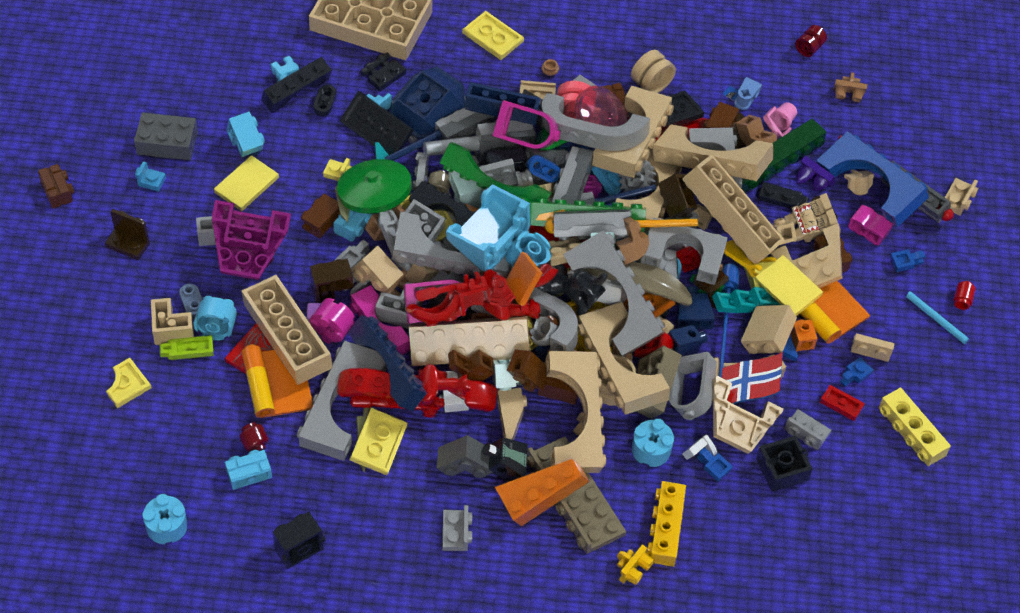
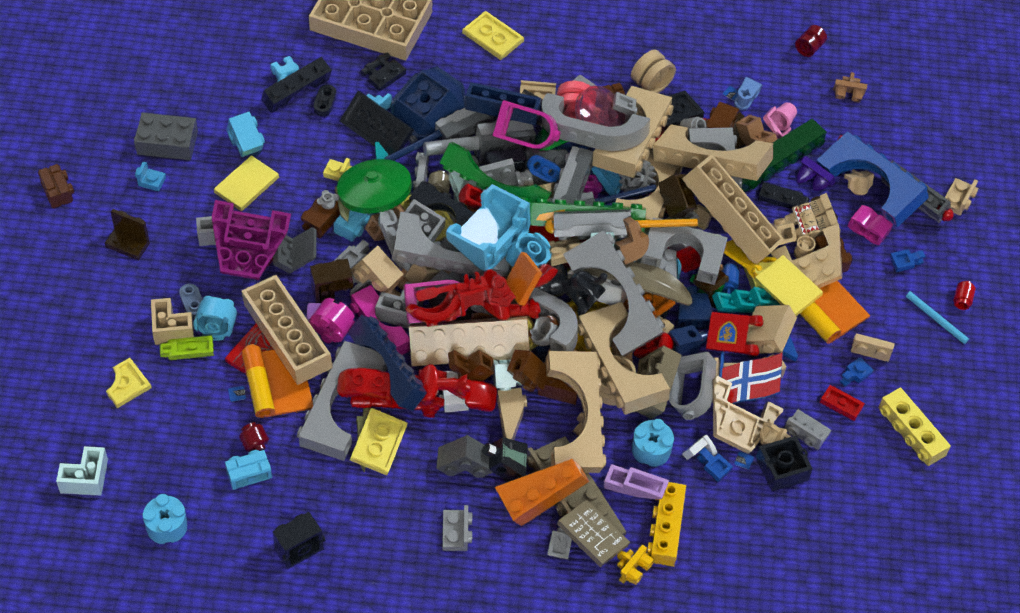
(84, 477): none -> light aqua brick
(237, 393): none -> blue sticker
(296, 252): none -> dark grey bracket
(330, 203): none -> light grey plate
(471, 196): none -> red brick
(550, 67): medium nougat plate -> none
(559, 544): none -> light grey bracket
(593, 533): none -> dark tan tile
(625, 105): none -> light grey bracket
(635, 483): none -> lavender slope
(695, 122): none -> light grey brick
(730, 333): none -> red flag
(744, 460): none -> blue sticker
(772, 433): none -> tan piece
(803, 335): orange brick -> none
(804, 246): none -> tan wheel

